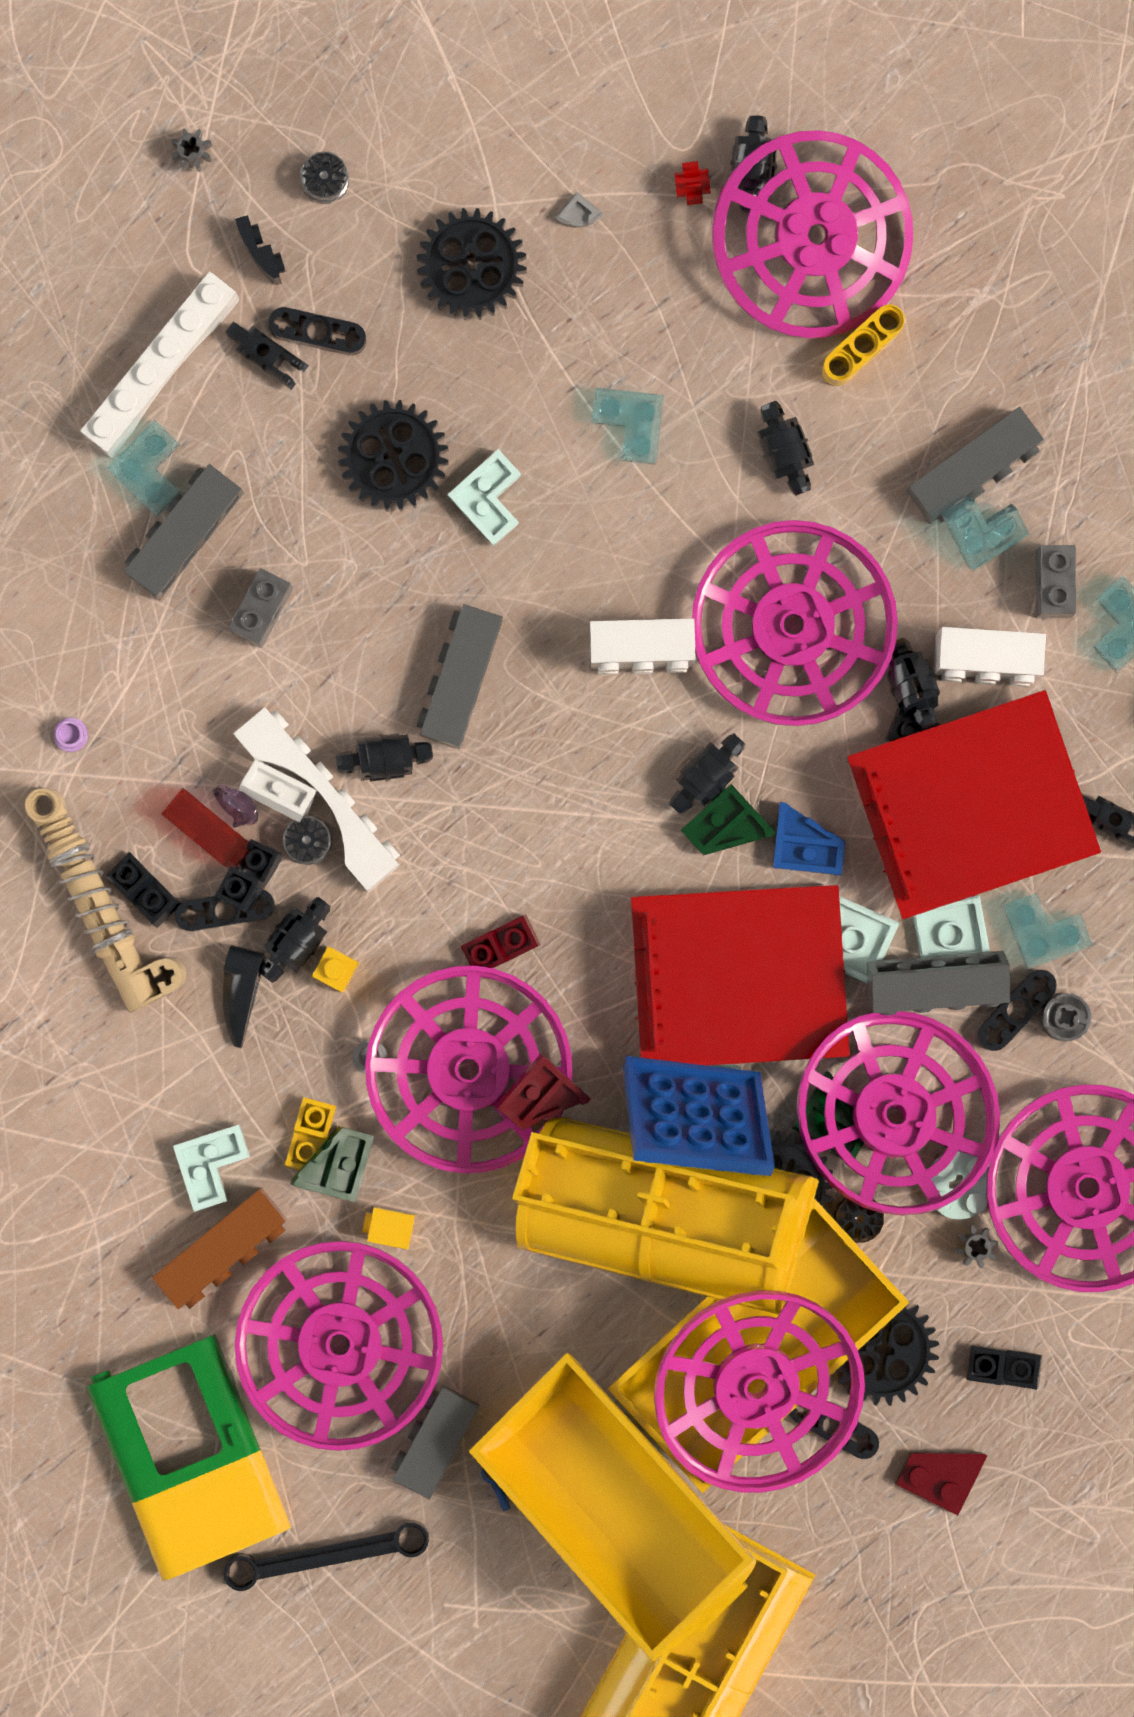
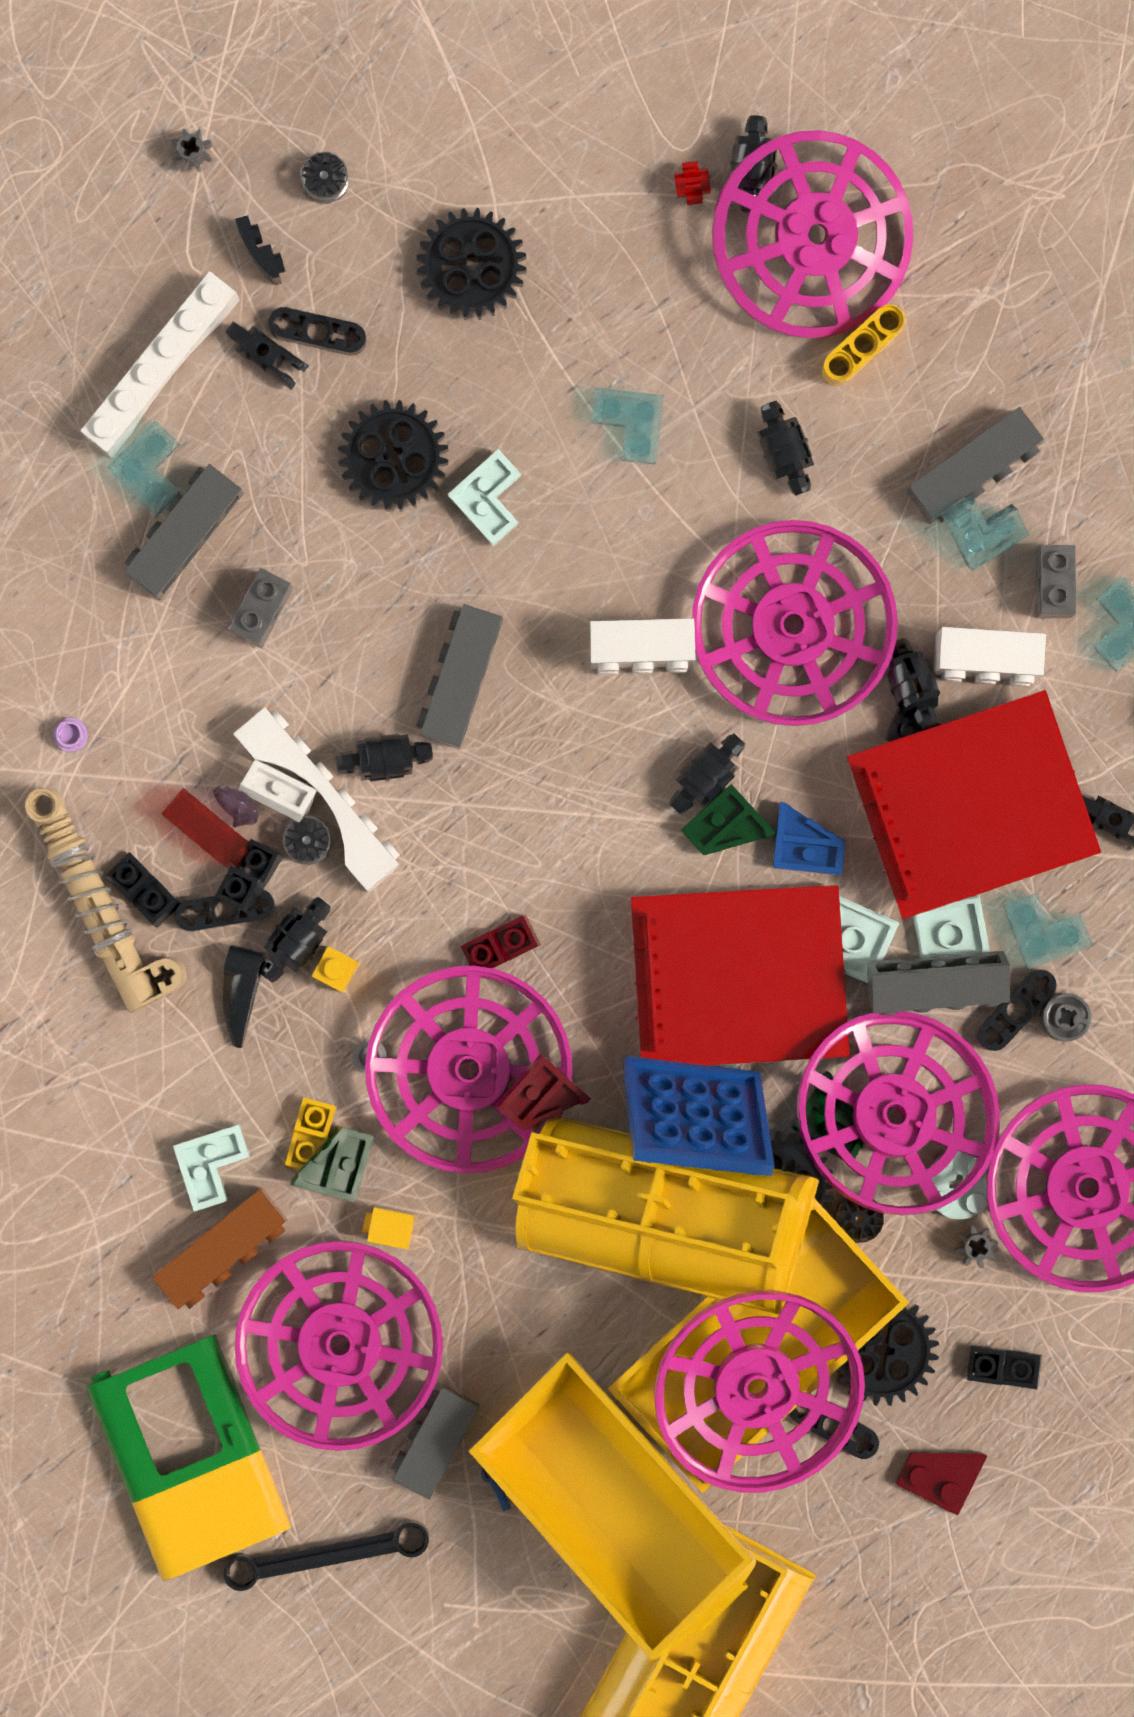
(578, 213): light grey tile -> none

